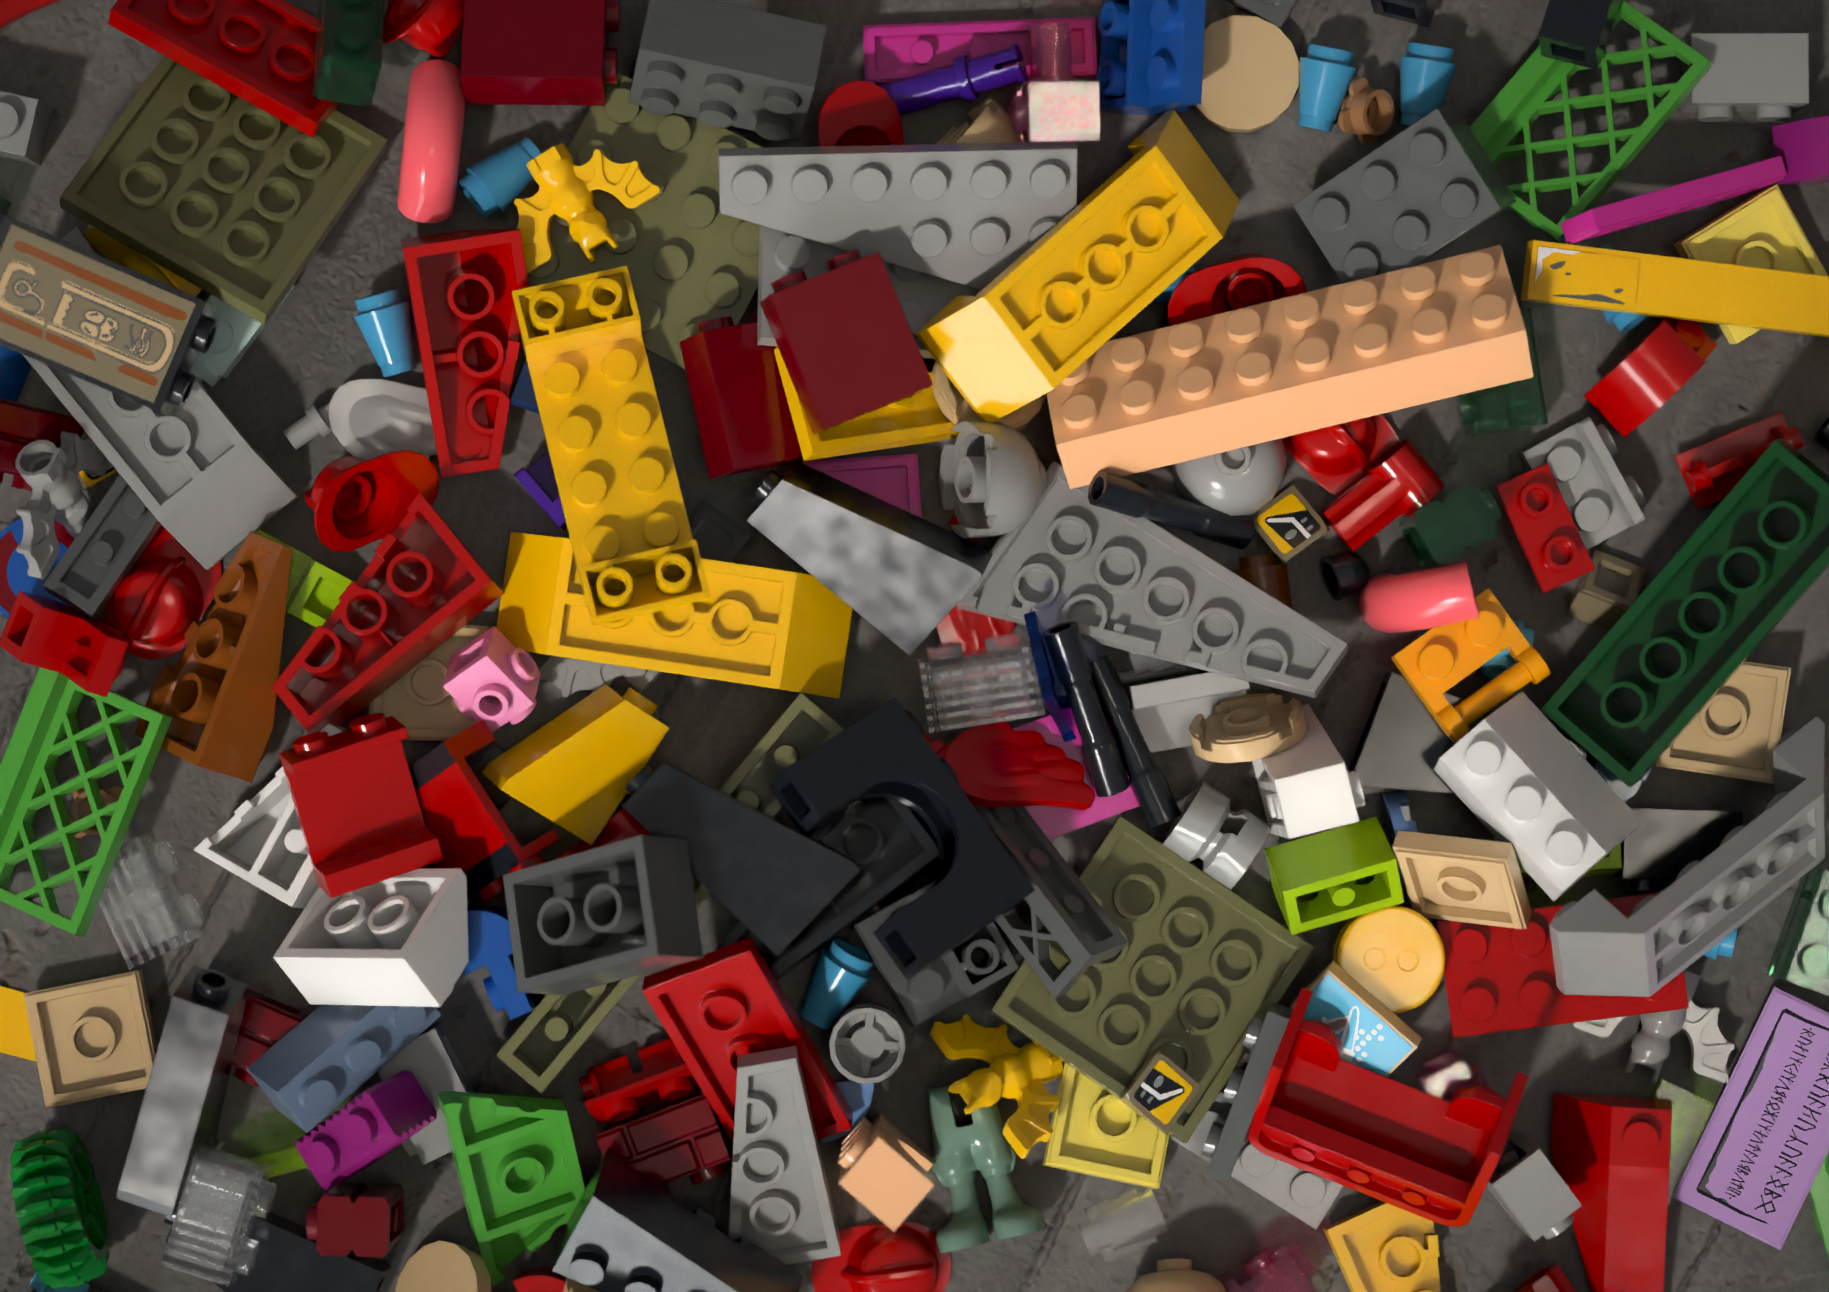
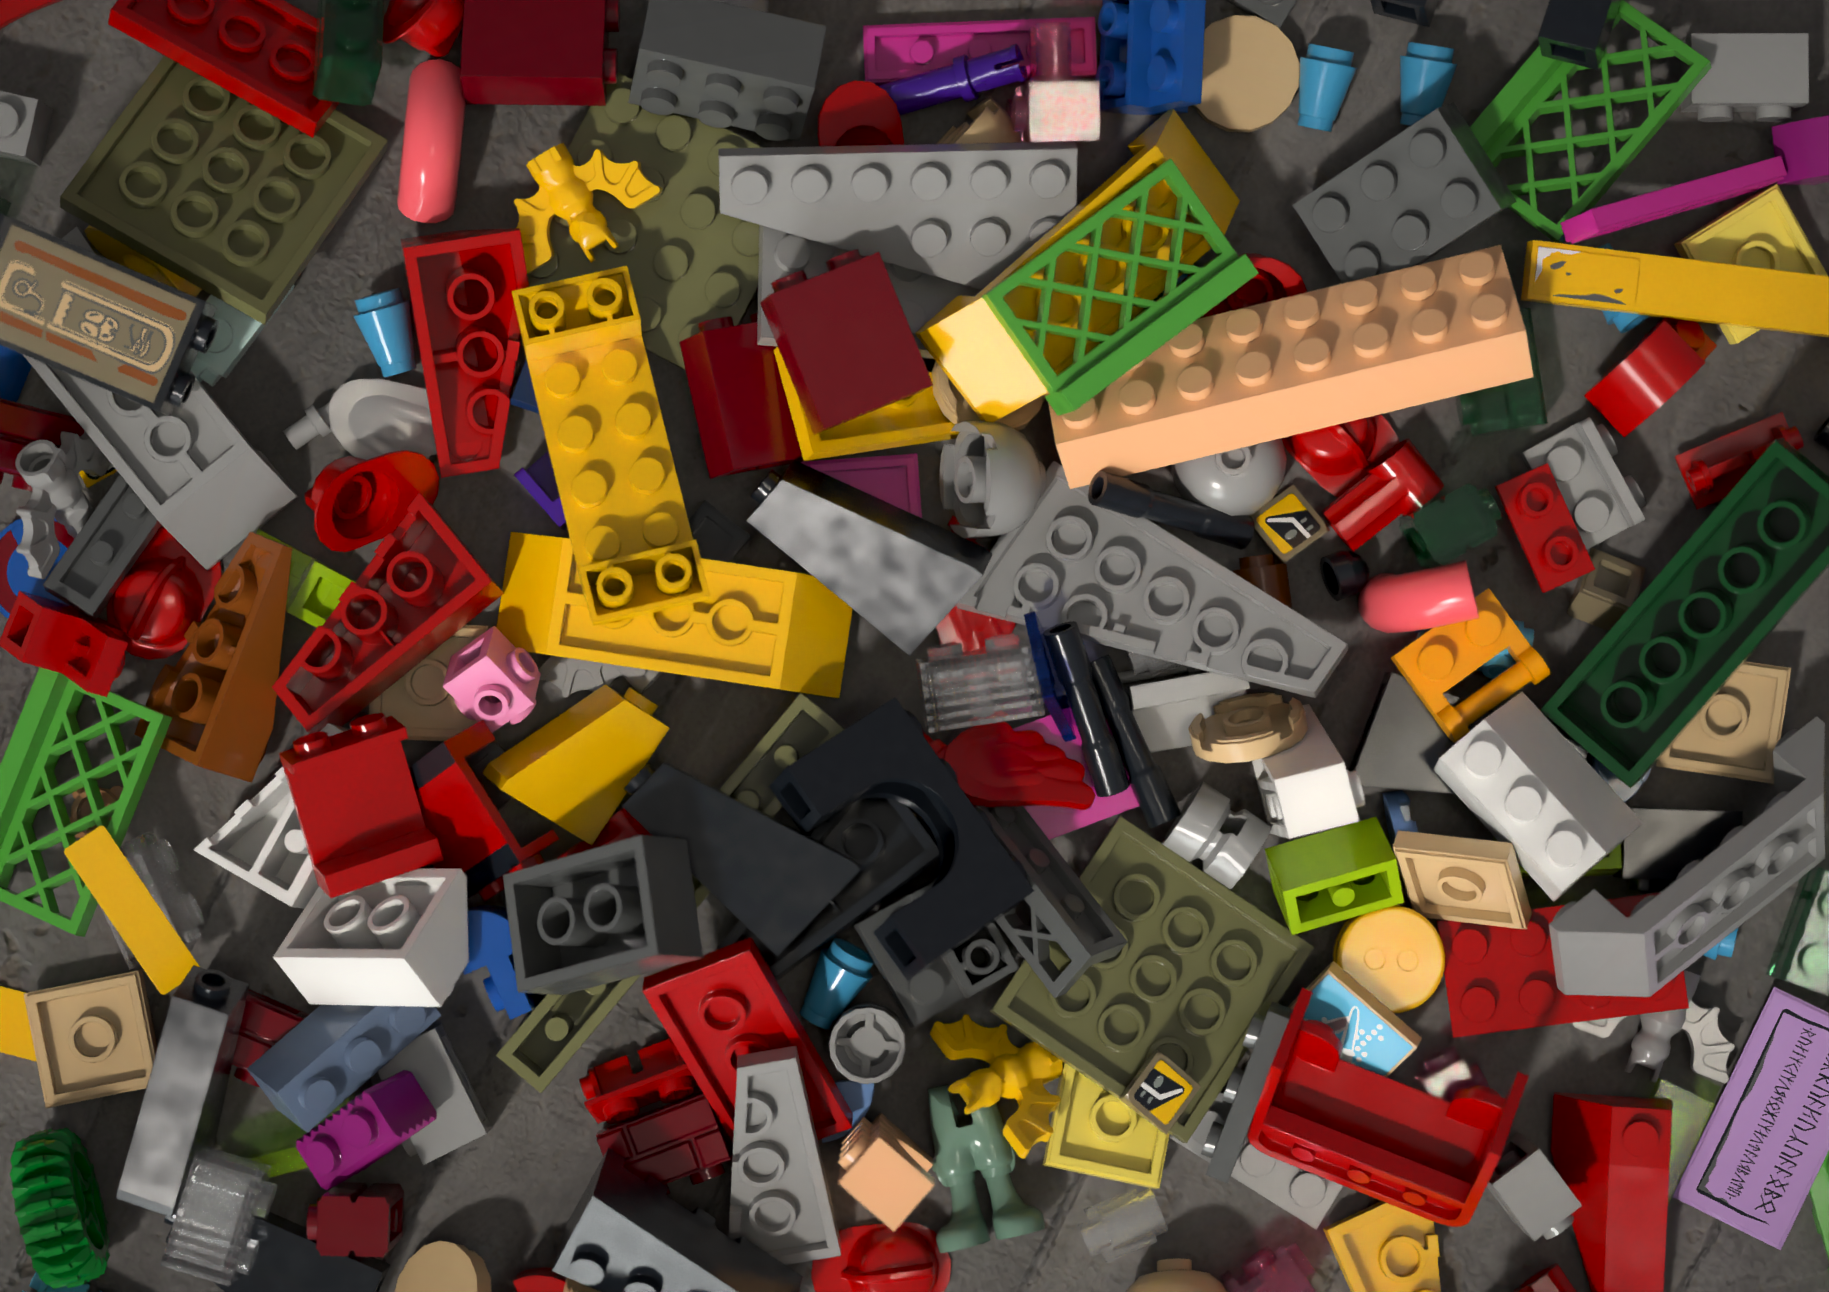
(131, 909): none -> yellow sticker
(498, 178): dark azure cone -> none
(513, 1170): bright green wing -> none
(1150, 328): none -> bright green fence
(1366, 111): medium nougat plate -> none

